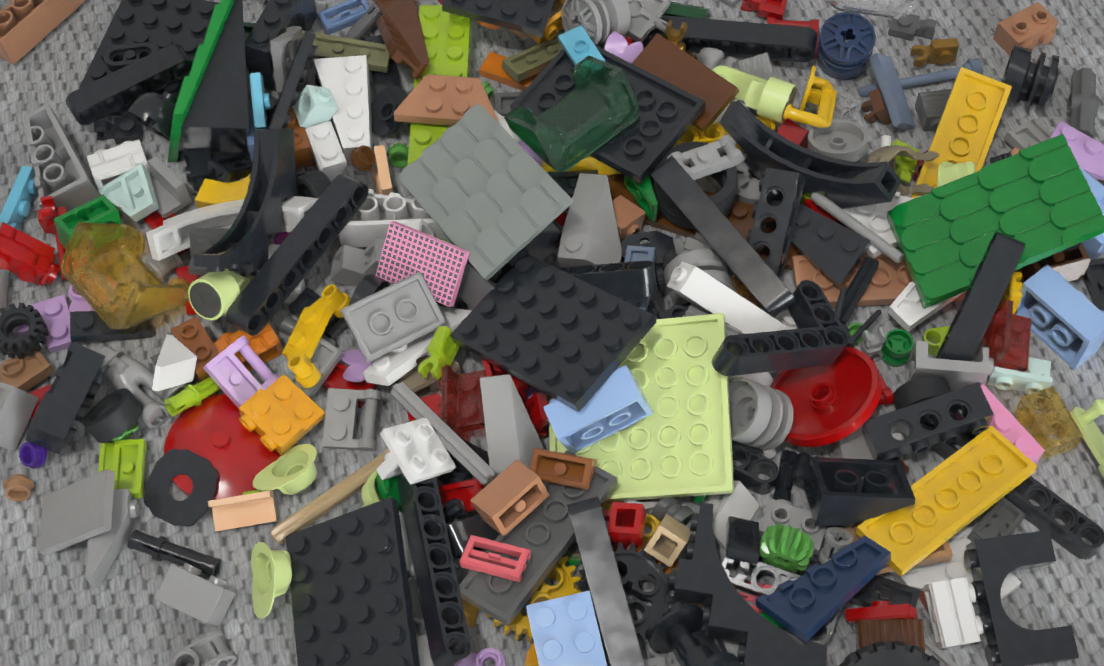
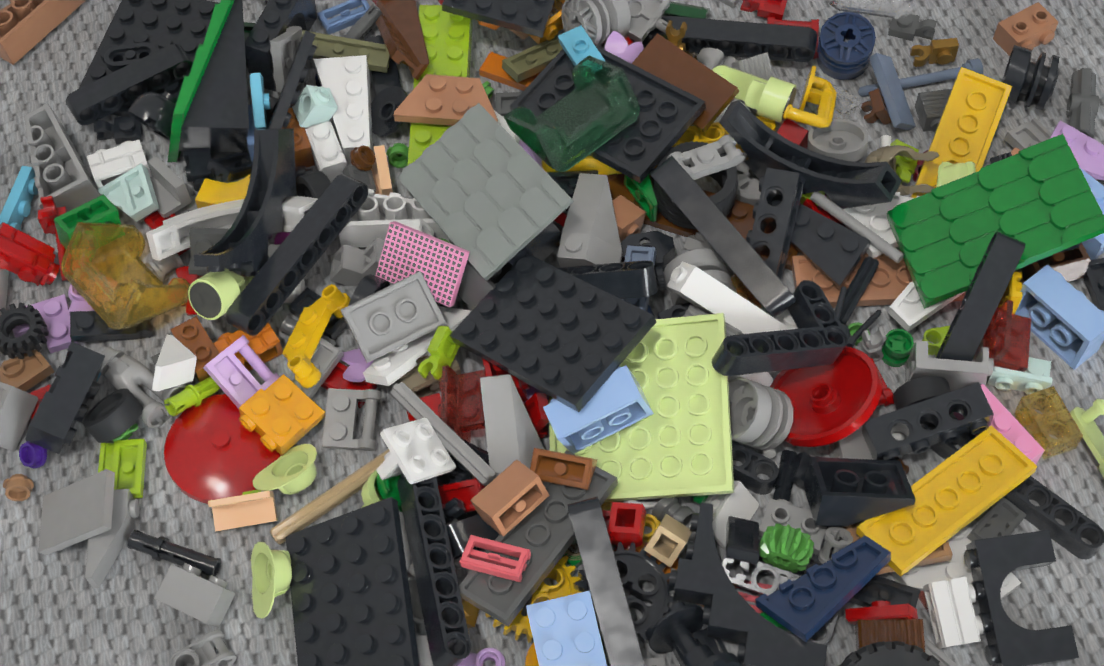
(194, 507): black piece -> none

